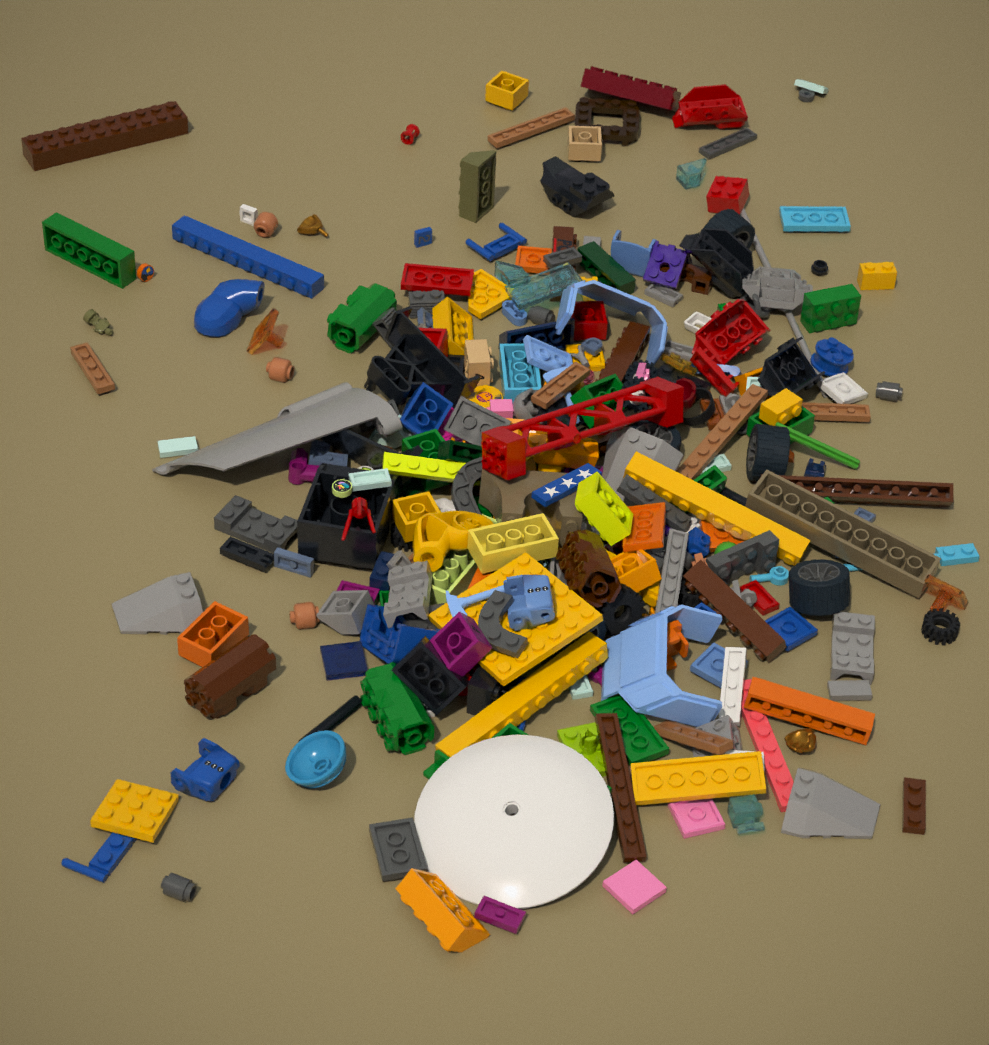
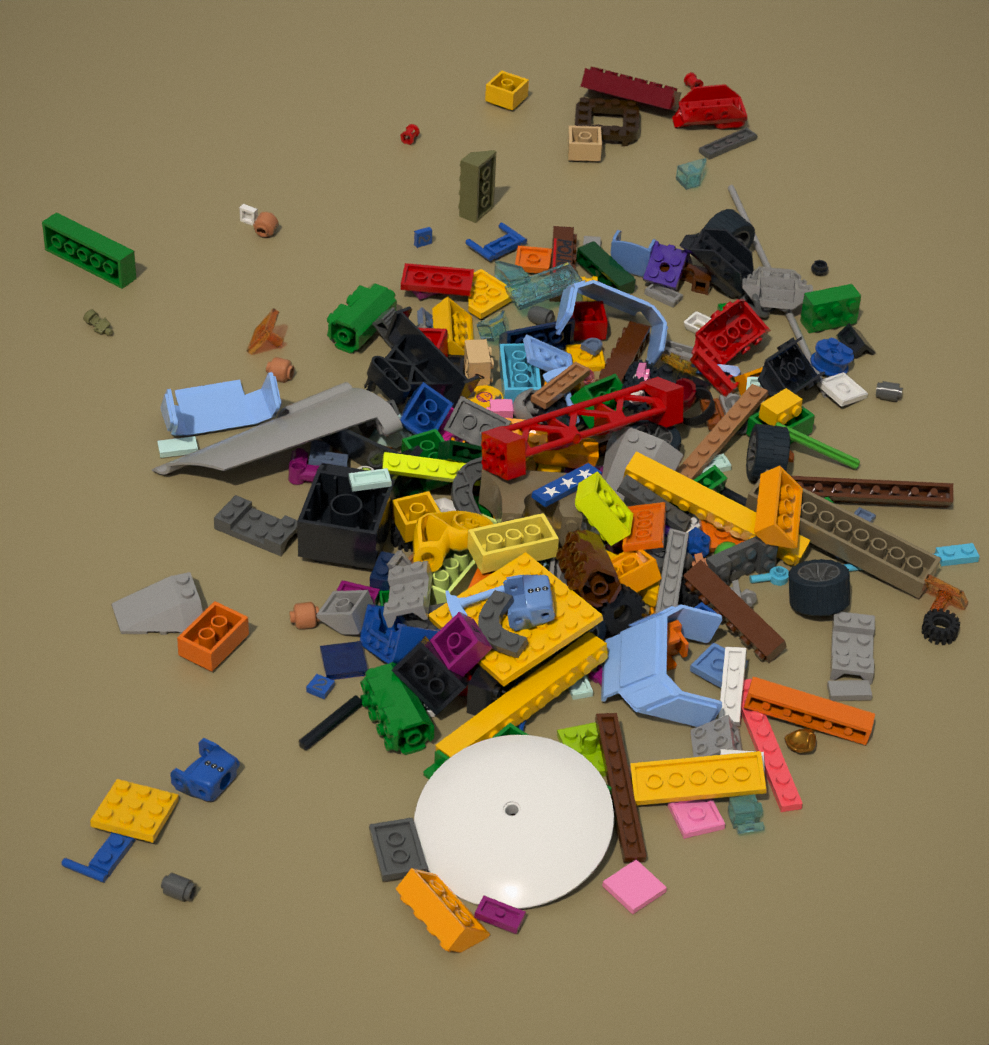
(92, 368): medium nougat plate -> none
(104, 135): reddish brown brick -> none
(145, 272): tile -> none
(219, 407): none -> light blue piece
(226, 305): blue piece -> none
(233, 673): reddish brown brick -> none
(247, 554): black hinge -> none
(248, 257): blue brick -> none
(293, 562): sand blue plate -> none
(312, 226): pearl gold piece -> none
(316, 759): dark azure hat -> none
(320, 686): none -> blue tile
(342, 488): tile -> none
(359, 510): red plant -> none
(424, 299): dark grey brick -> none
(493, 326): none -> clear light blue slope
(512, 313): medium blue beam -> none
(531, 127): medium nougat plate -> none
(560, 257): dark grey plate -> none
(571, 188): black slope -> none
(581, 357): light grey bar -> none
(639, 736): green plate -> none
(692, 81): none -> red bush
(694, 737): medium nougat plate -> none
(727, 194): red brick -> none
(765, 602): red tile -> none
(778, 509): none -> light orange slope
(792, 627): blue plate -> none
(806, 95): dark grey tile -> none
(811, 86): light aqua tile -> none
(814, 218): medium azure plate -> none
(815, 469): dark blue tile -> none
(827, 809): light grey wedge -> none
(839, 412): medium nougat plate -> none
(855, 340): none -> black panel
(876, 276): yellow brick -> none
(914, 806): reddish brown plate -> none

